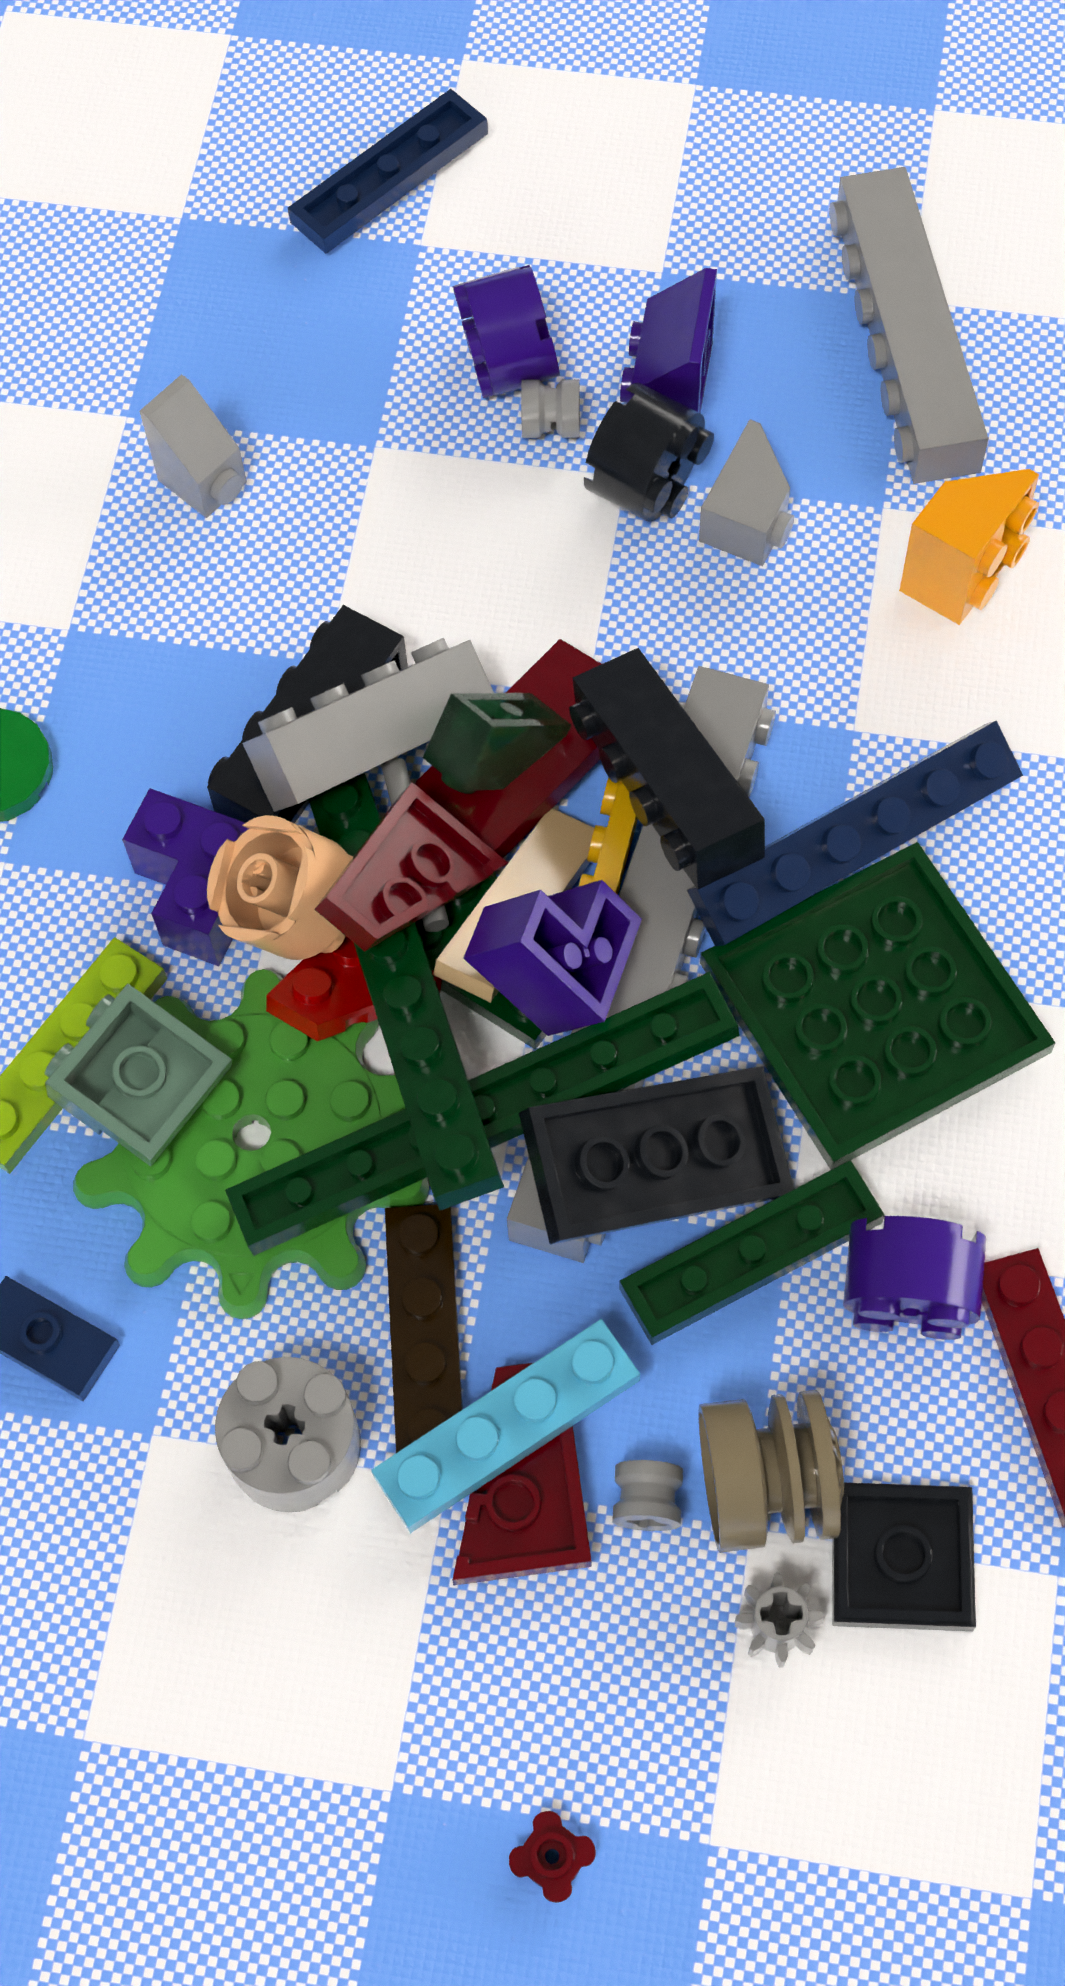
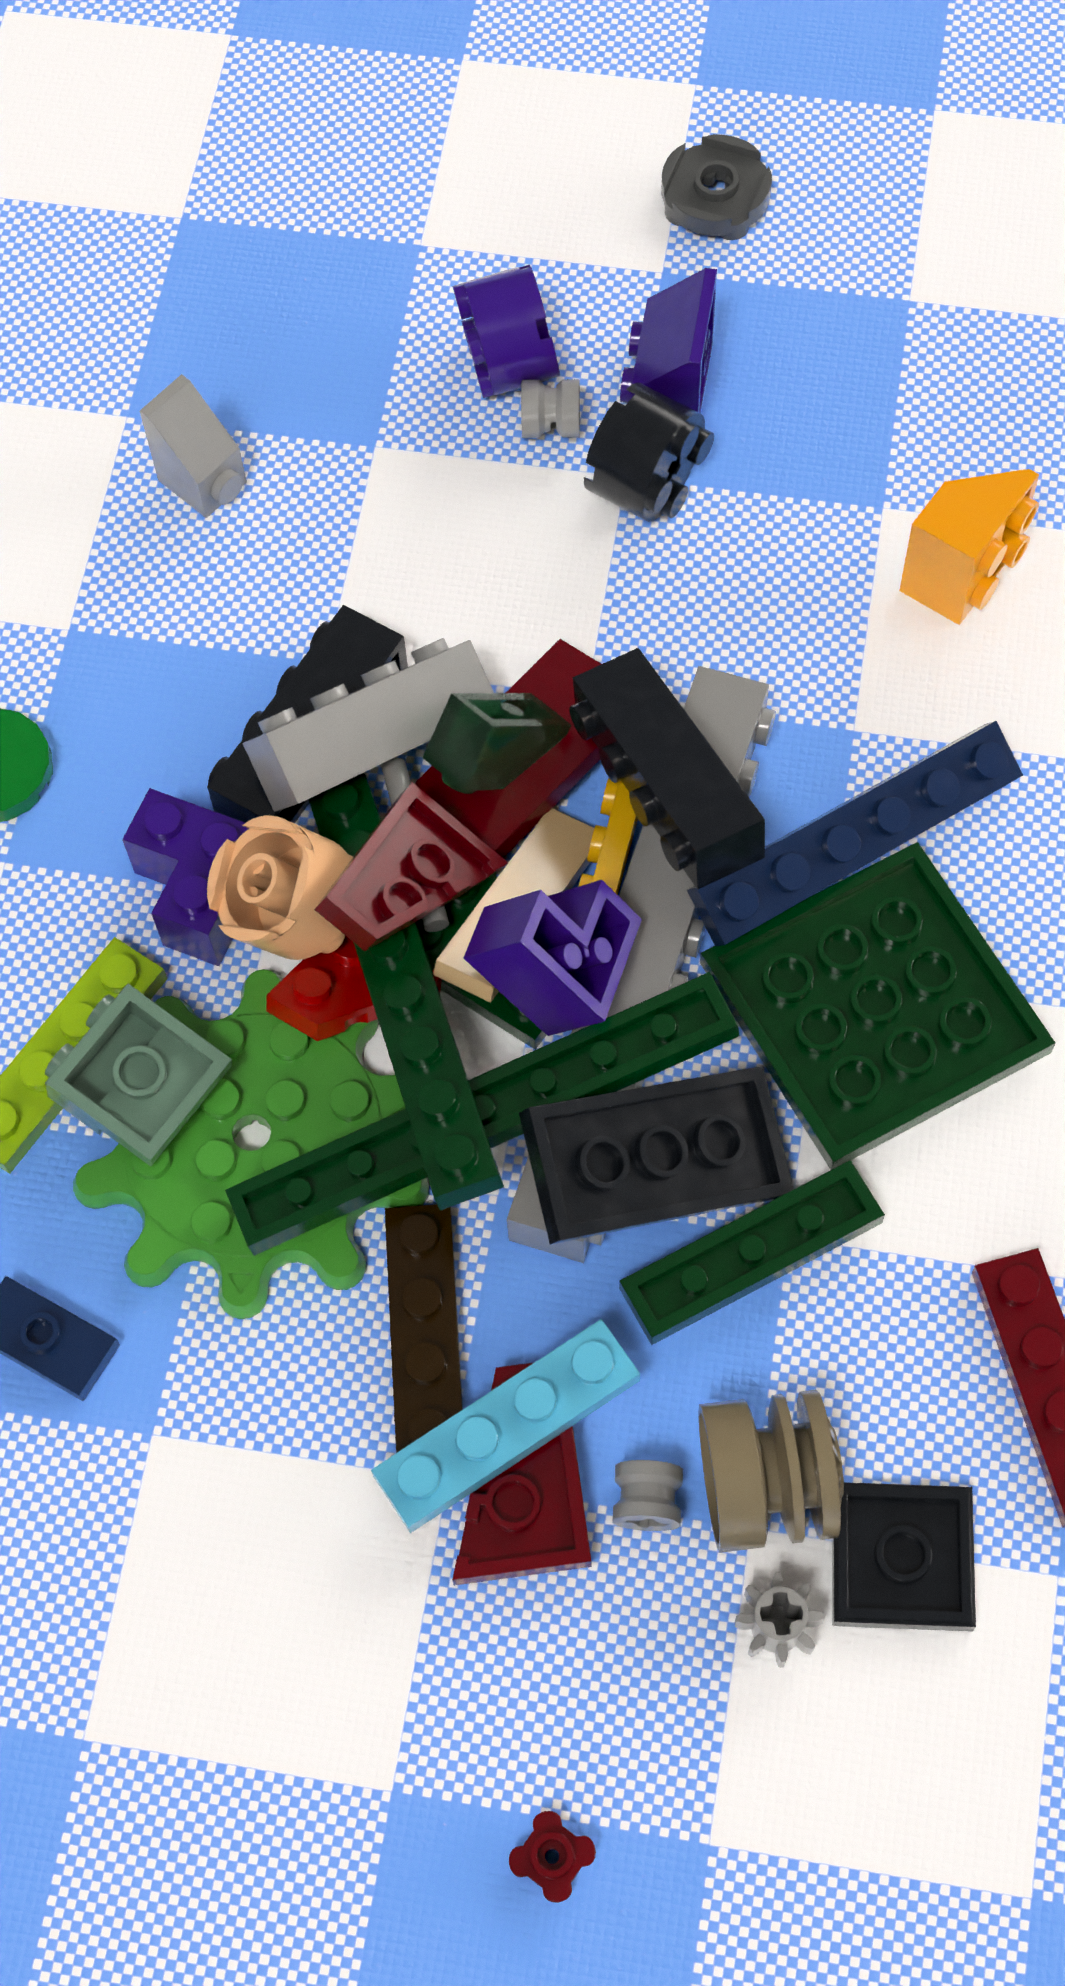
(267, 1401): light grey brick -> none
(388, 170): dark blue plate -> none
(710, 211): none -> dark grey plate
(748, 501): light grey slope -> none
(908, 326): light grey brick -> none
(914, 1275): dark purple brick -> none

